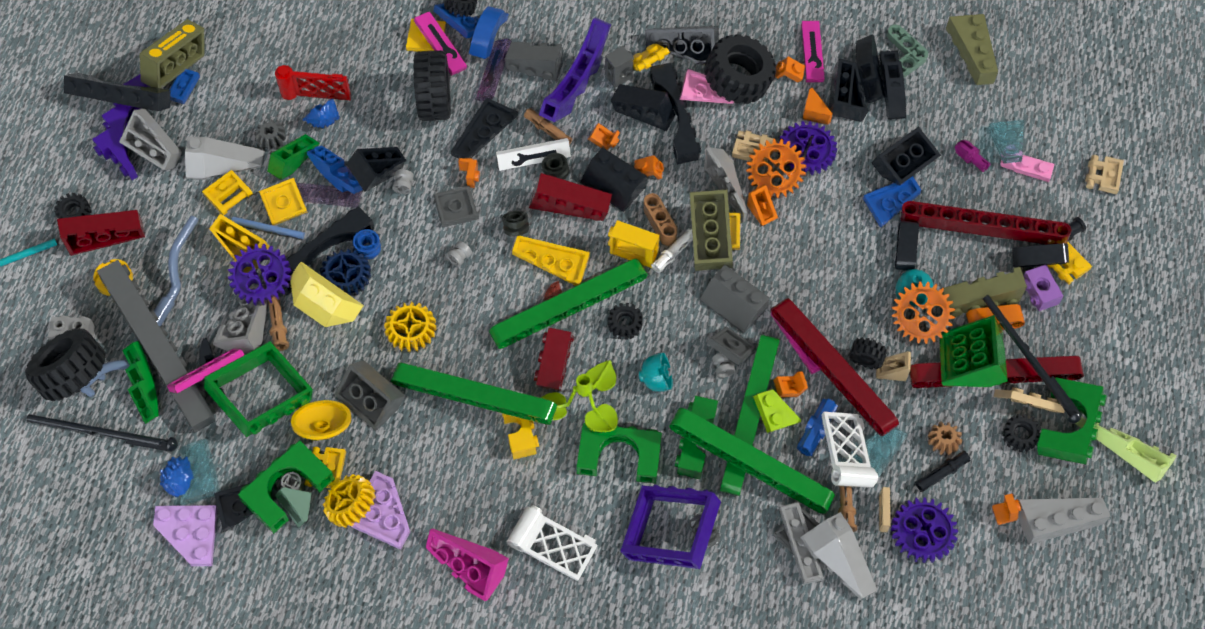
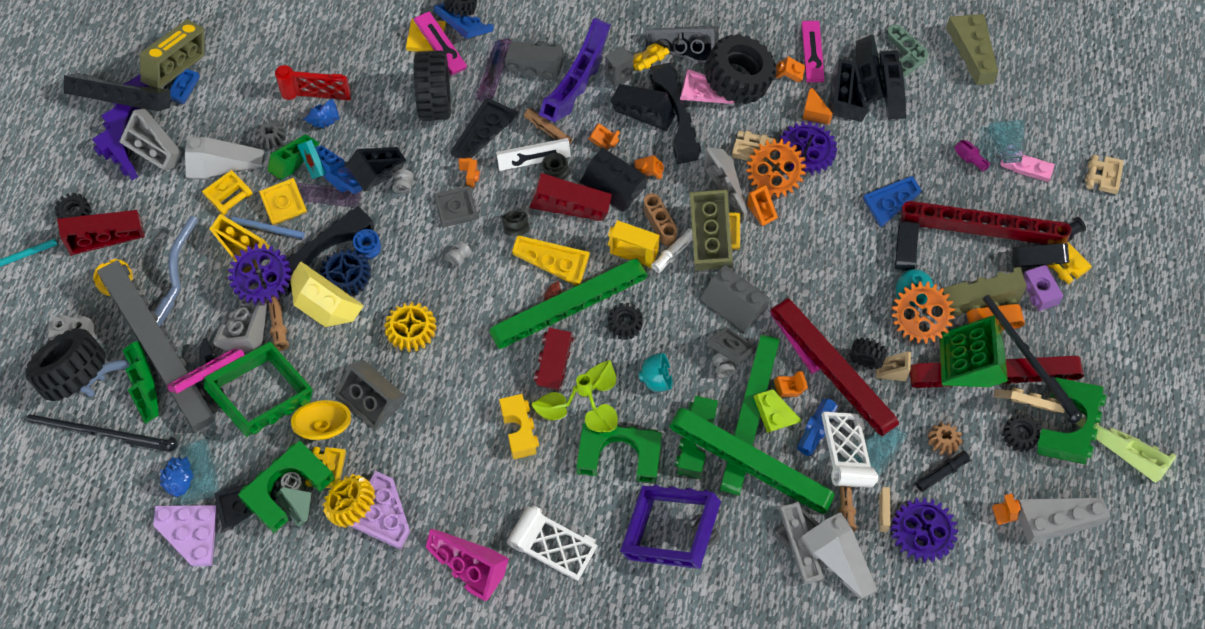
(311, 159): none -> teal tile
(474, 393): green beam -> none
(486, 31): blue arch -> none
(906, 157): black slope -> none

